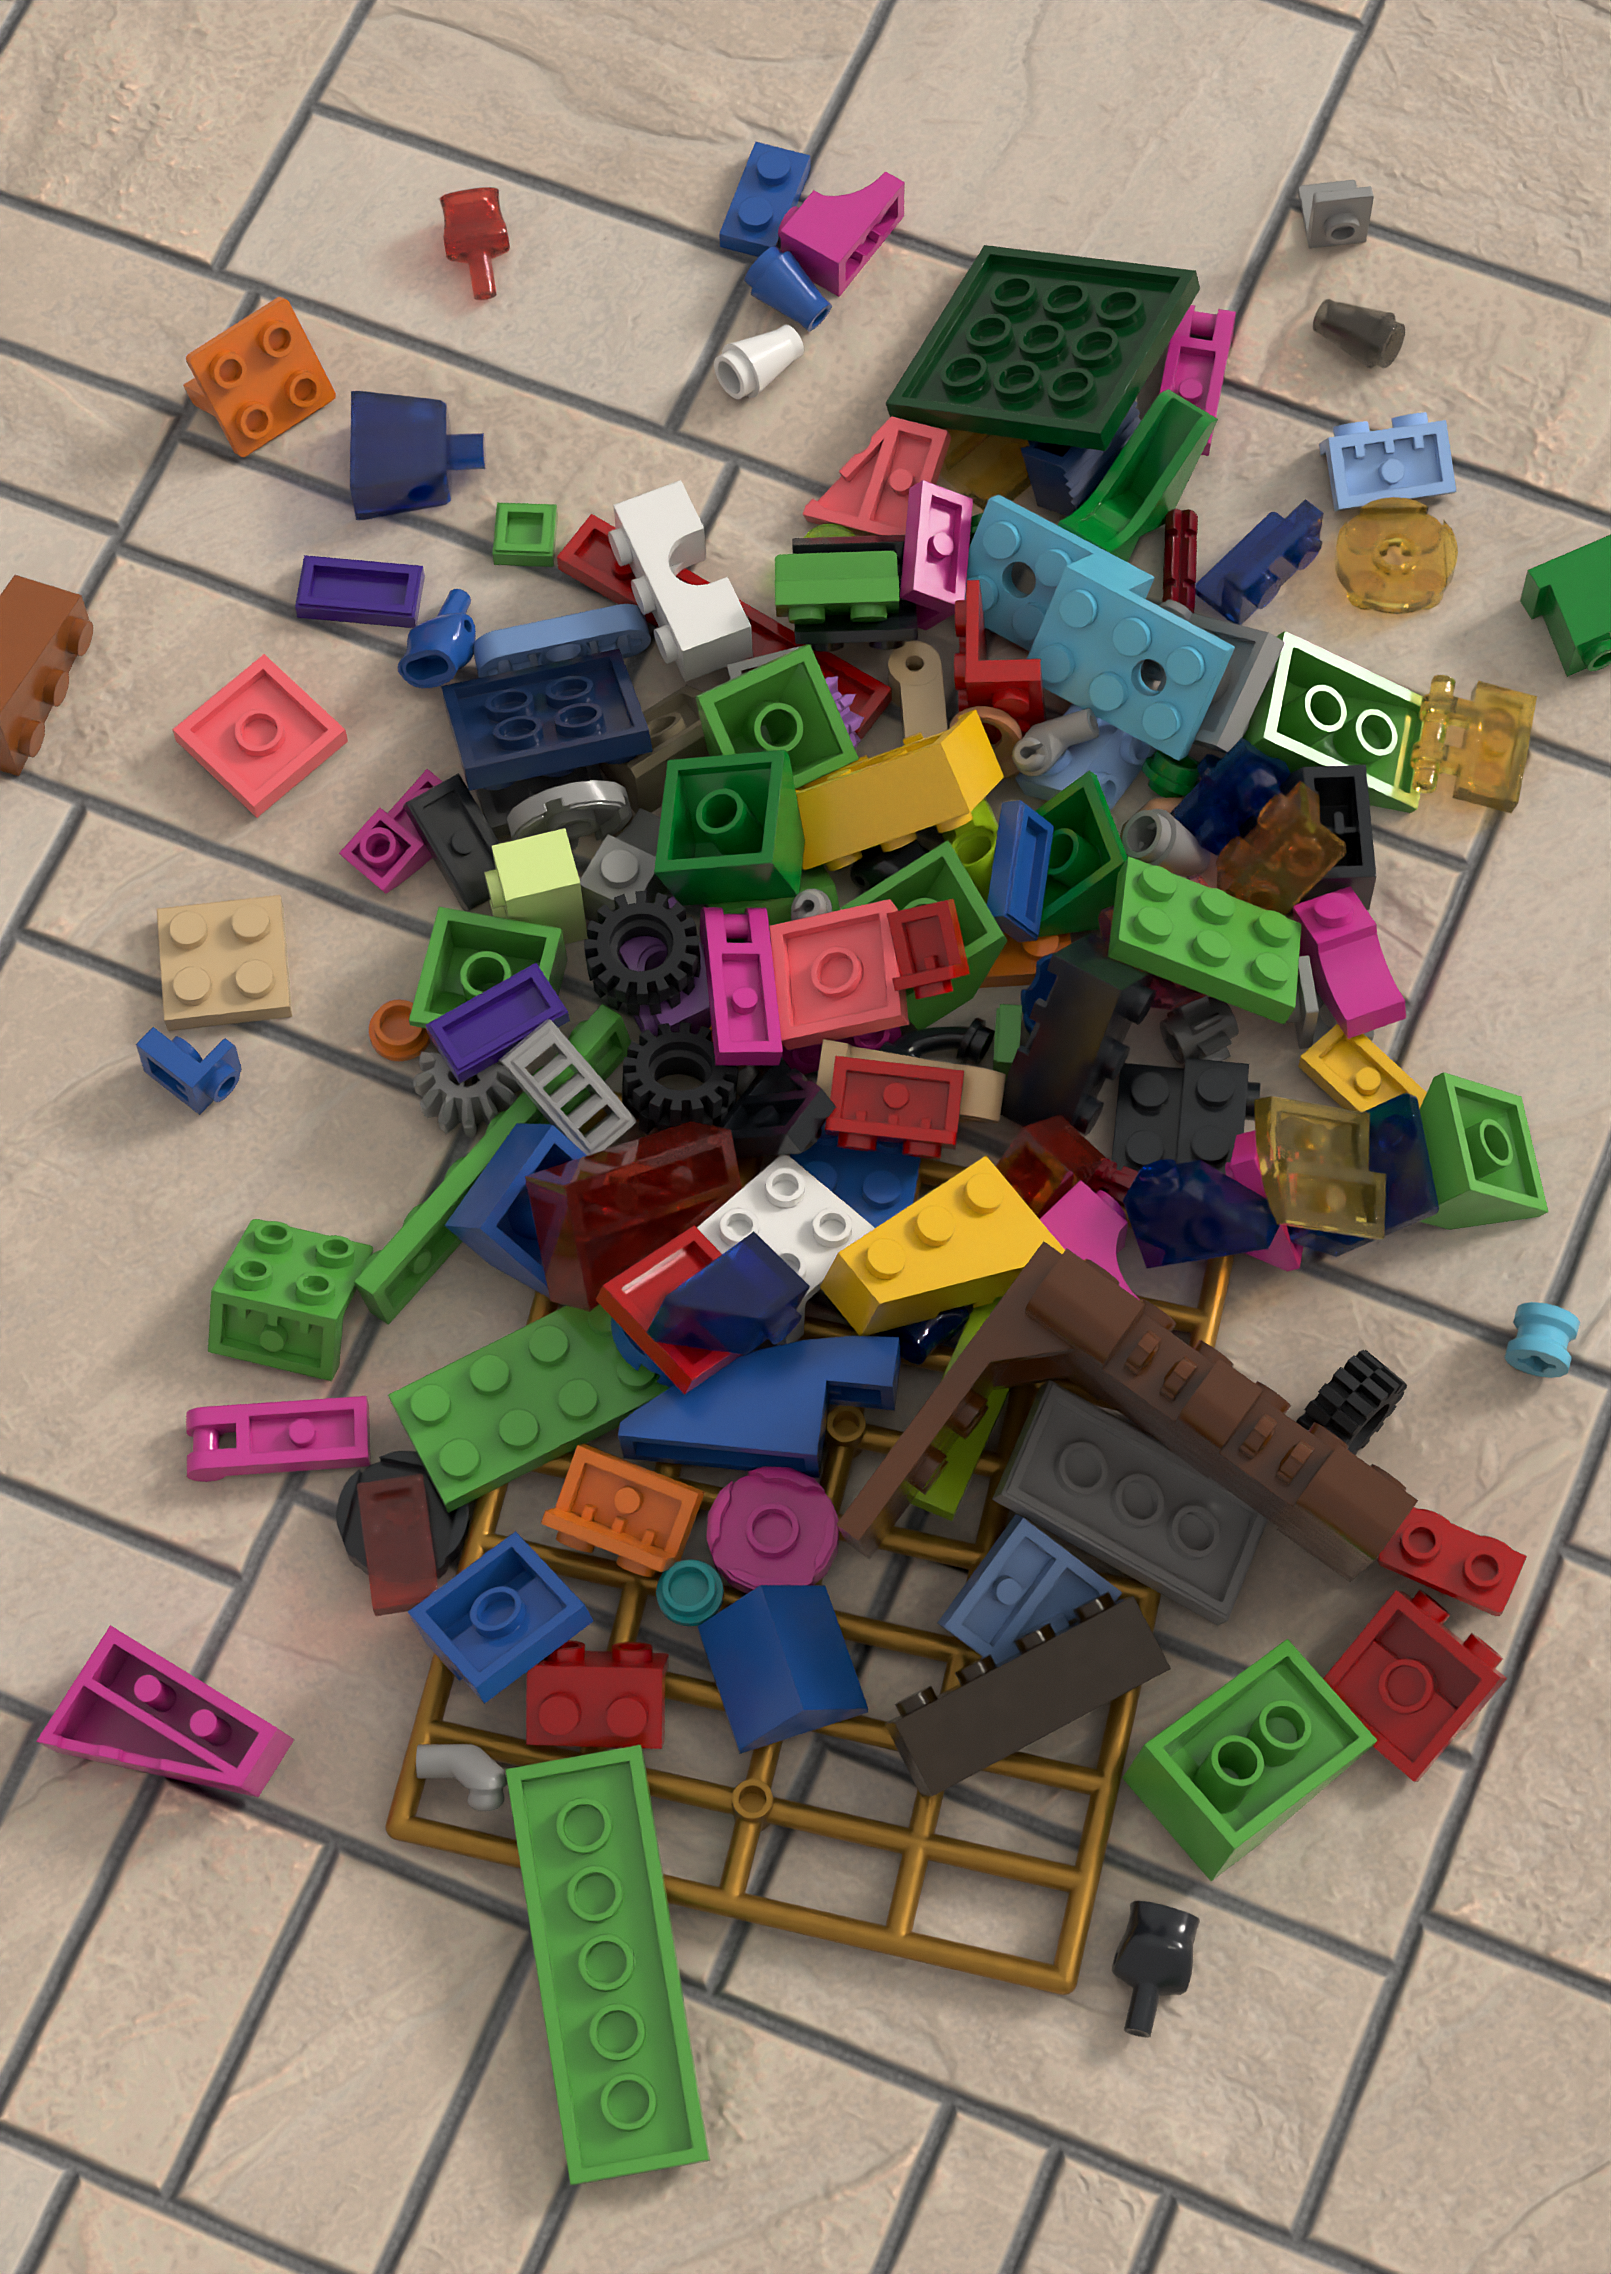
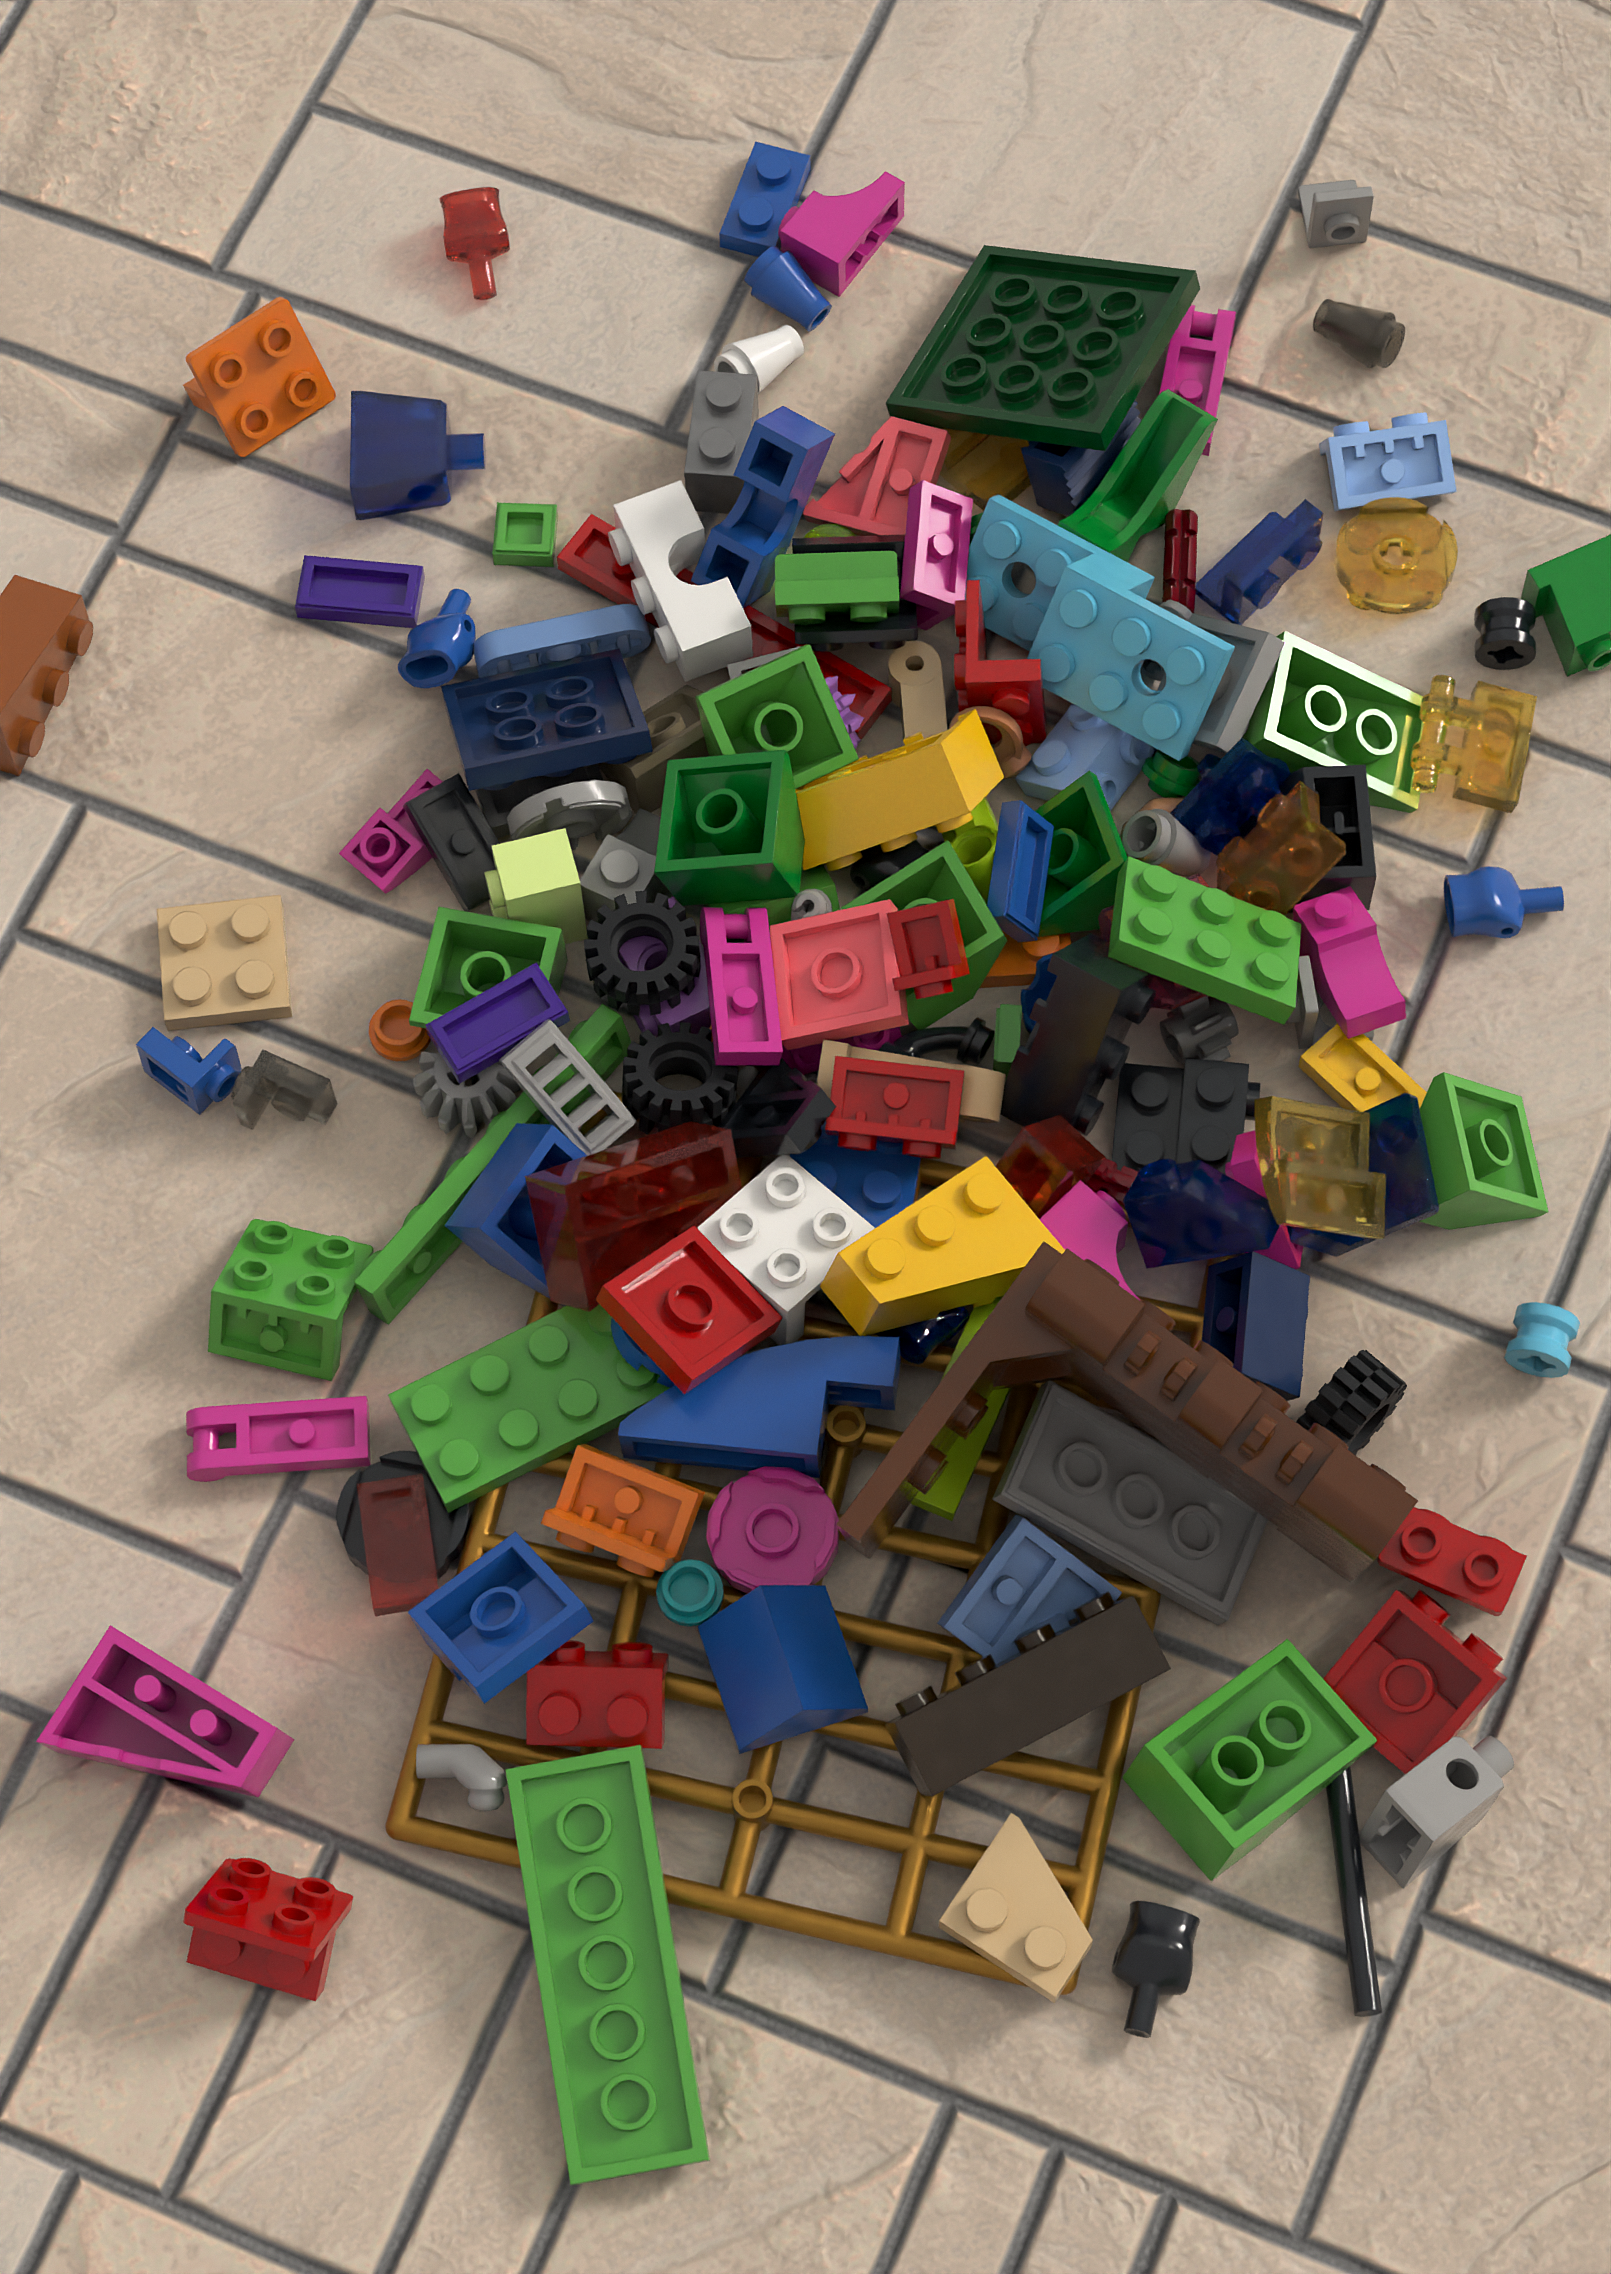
(260, 735): coral plate -> none
(266, 1926): none -> red bracket
(290, 1088): none -> clear smoke bracket
(719, 428): none -> flat silver brick
(733, 1302): clear blue slope -> none
(778, 477): none -> blue arch
(1019, 1914): none -> tan wing
(1050, 739): light grey arm -> none
(1259, 1319): none -> dark blue brick
(1353, 1896): none -> black bar
(1435, 1806): none -> light grey torso
(1493, 904): none -> blue piece
(1505, 633): none -> black wheel

